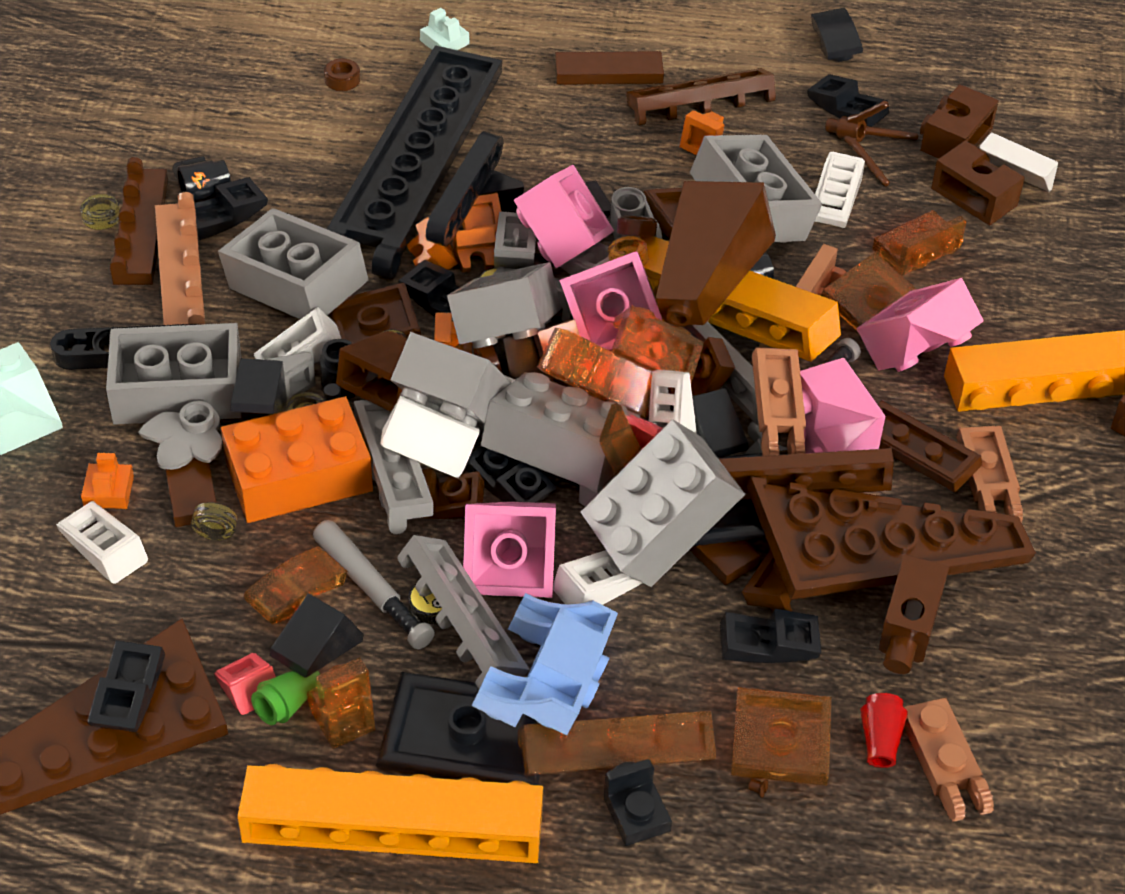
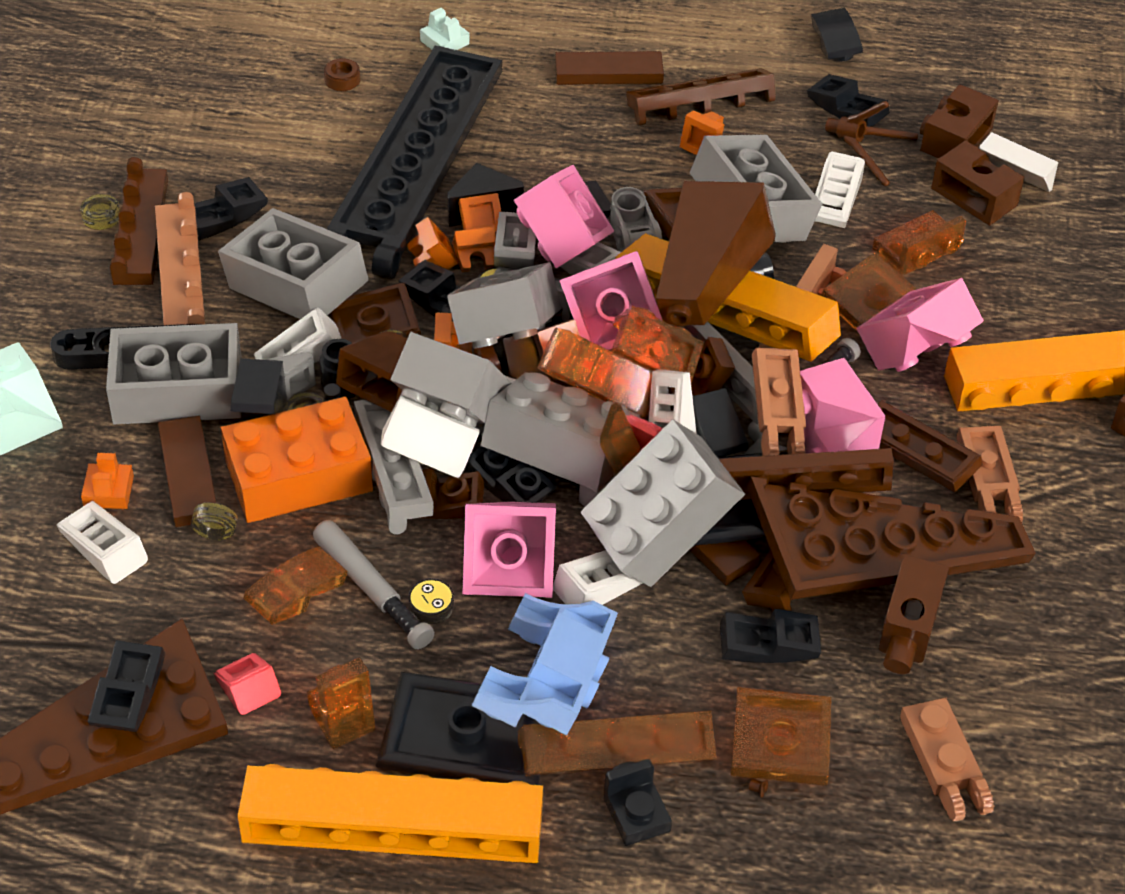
(185, 435): light grey plate -> none
(200, 176): black piece -> none
(282, 696): bright green cone -> none
(315, 637): black slope -> none
(461, 607): light grey hinge -> none
(464, 188): black beam -> none
(627, 245): clear orange tile -> none
(637, 226): reddish brown tile -> none
(883, 727): red cone -> none

